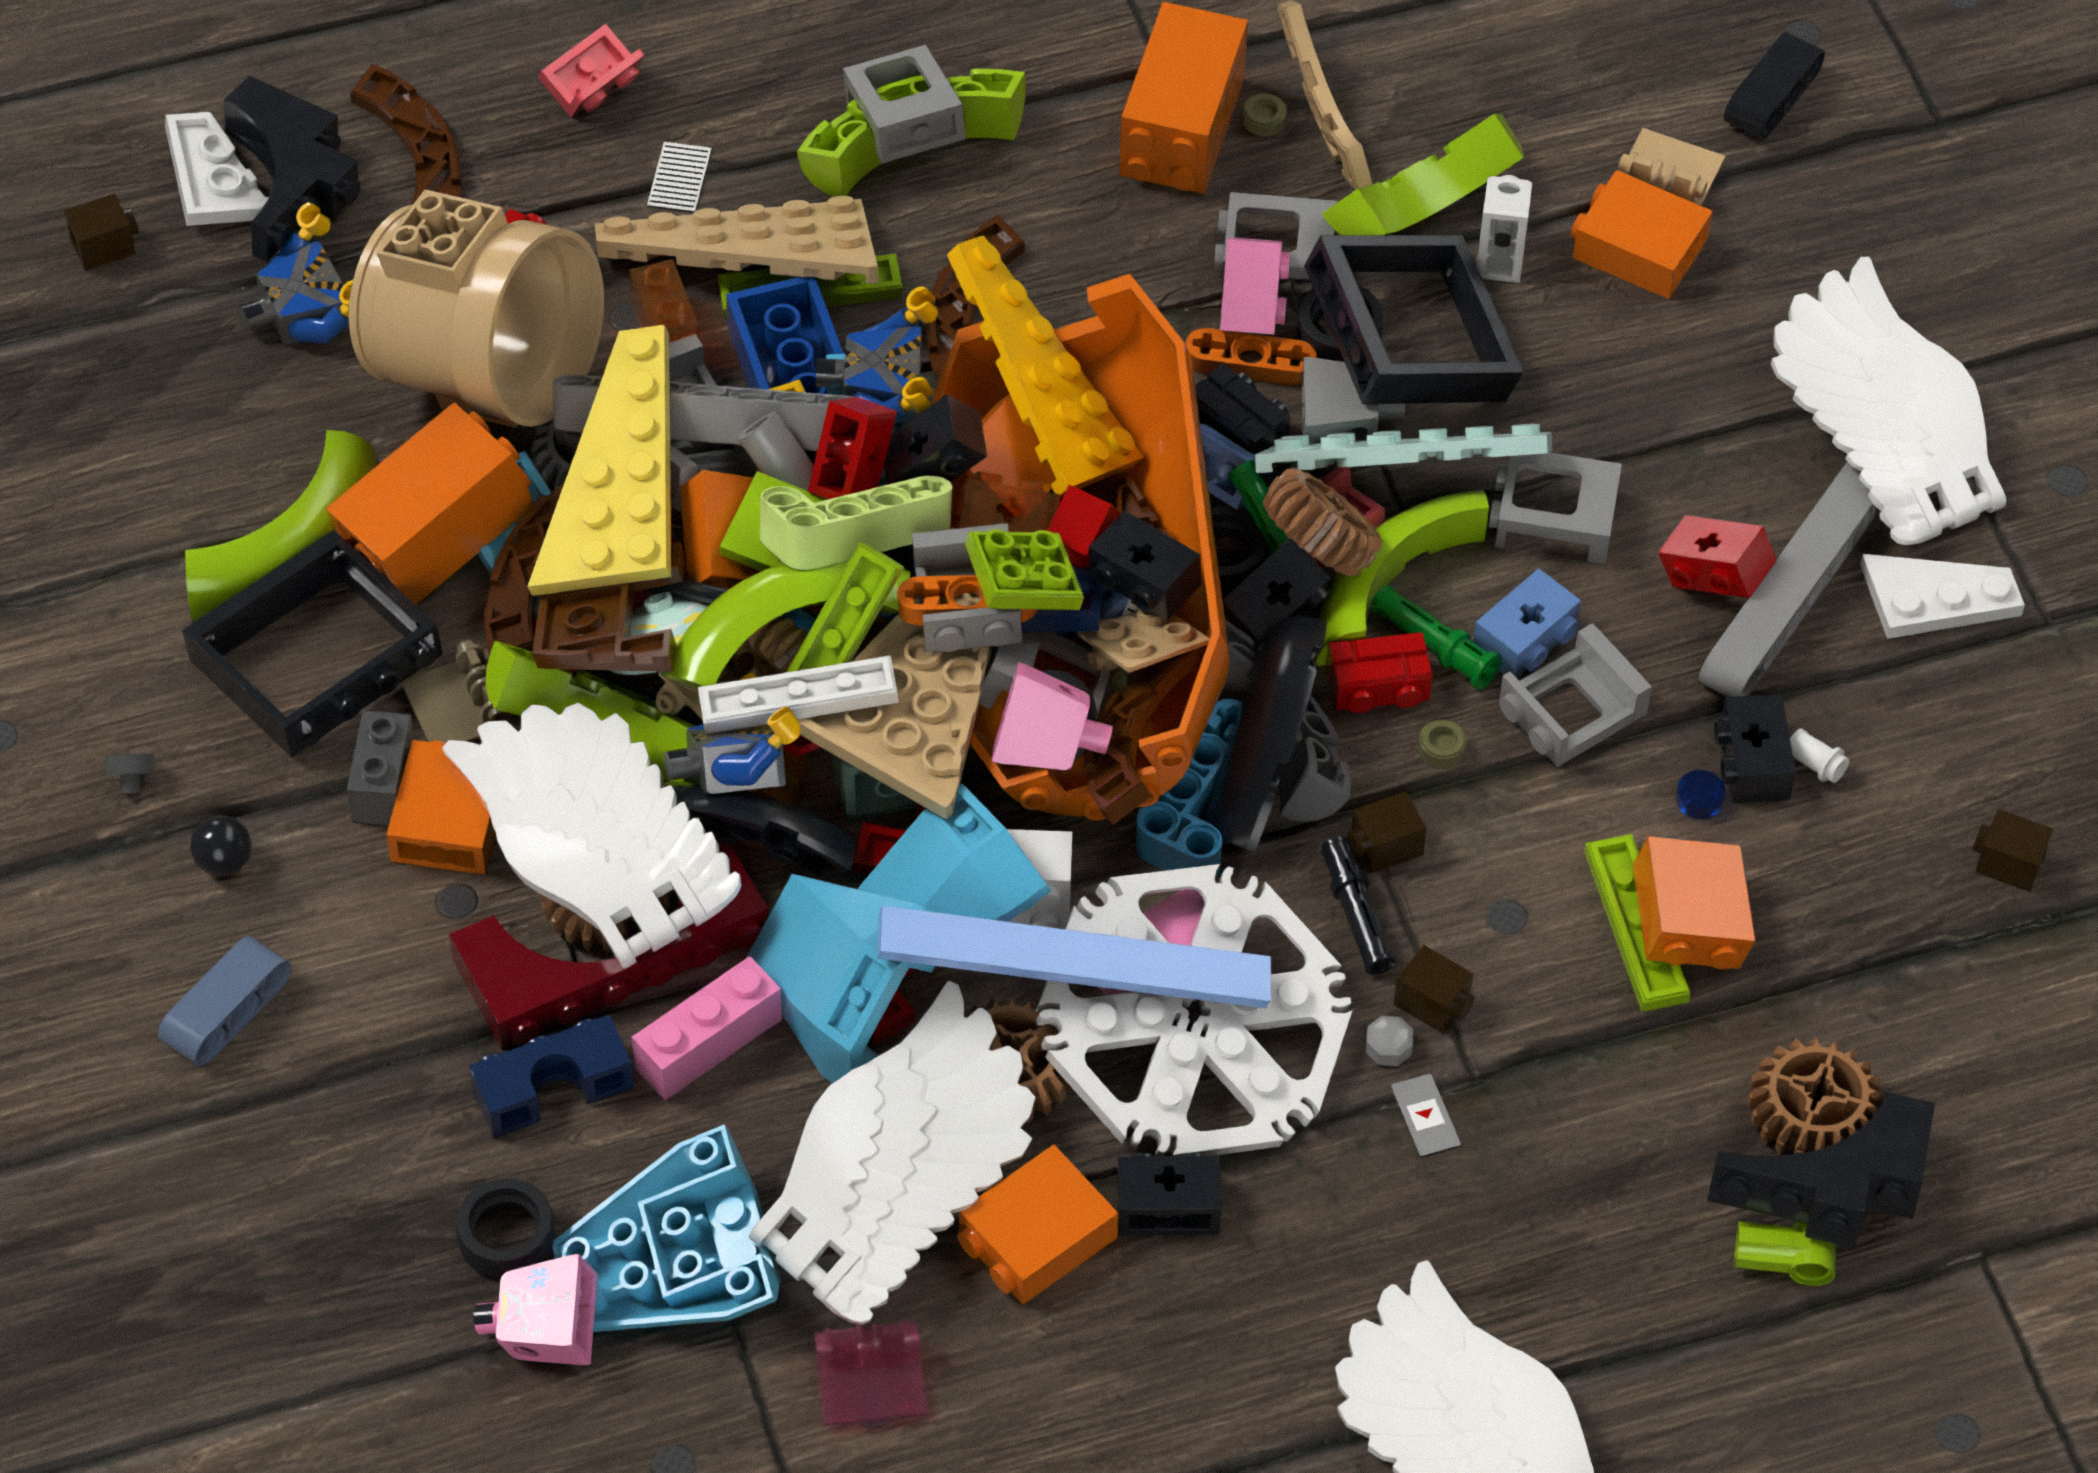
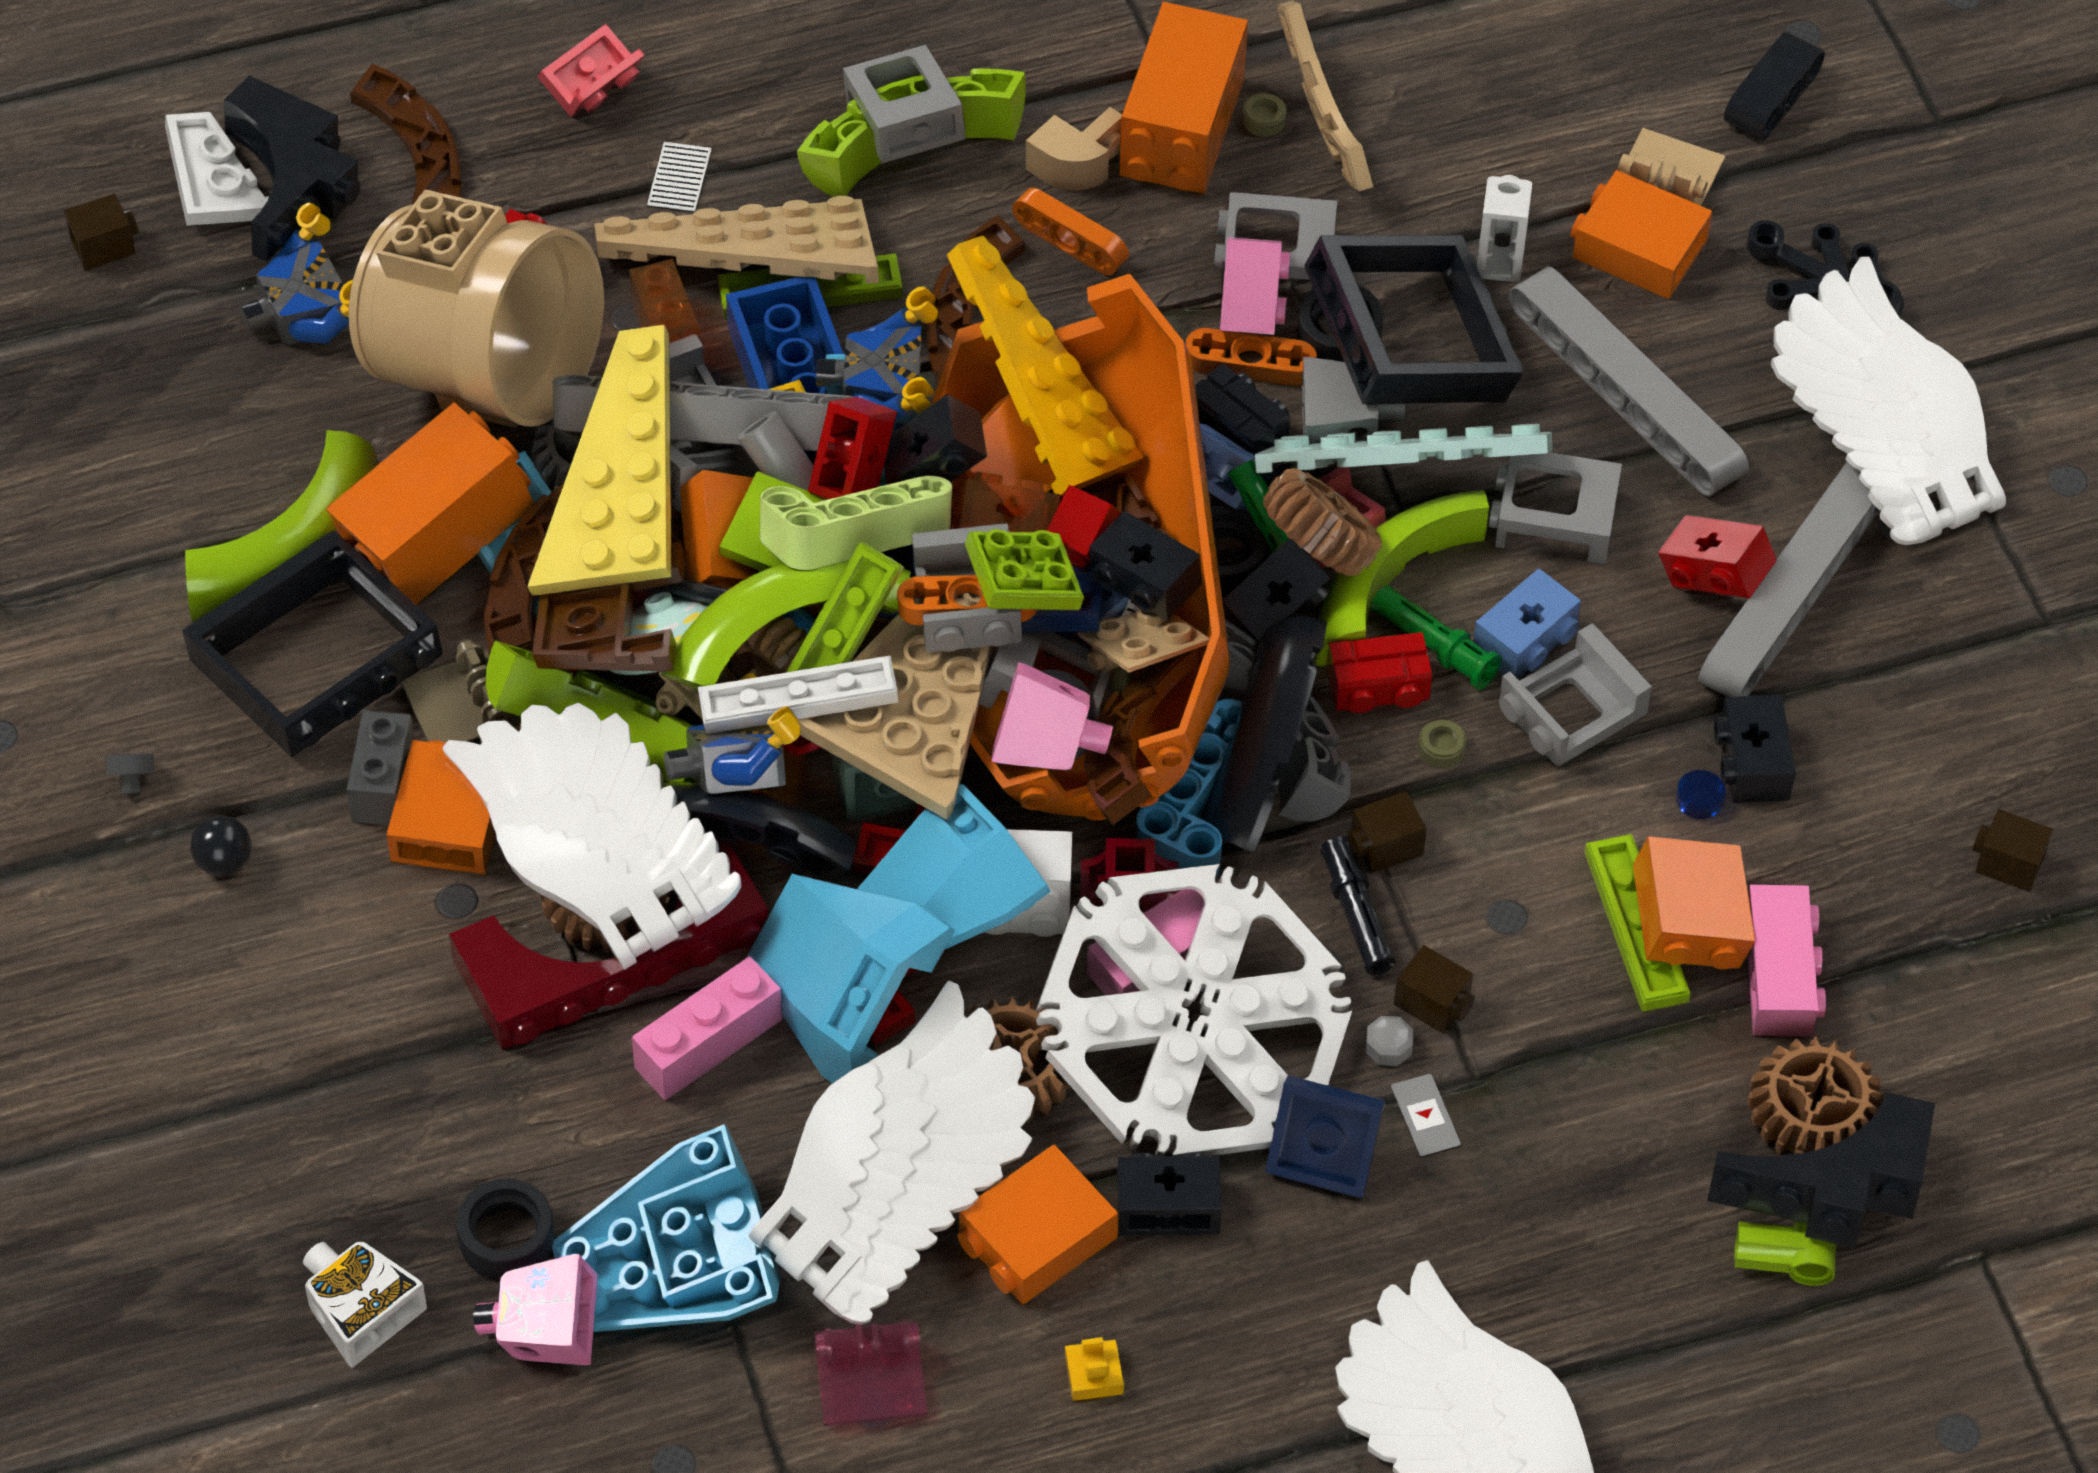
(224, 1000): sand blue beam -> none
(360, 1297): none -> white torso
(585, 1055): dark blue arch -> none
(1070, 231): none -> orange beam
(1072, 157): none -> tan brick
(1073, 957): light blue tile -> none
(1094, 1369): none -> yellow tile
(1121, 859): none -> dark red brick
(1325, 1136): none -> dark blue tile
(1429, 182): lime brick -> none
(1629, 381): none -> light grey beam
(1766, 243): none -> black plant
(1784, 962): none -> bright pink brick
(1818, 756): white pin -> none
(1938, 595): white wing -> none

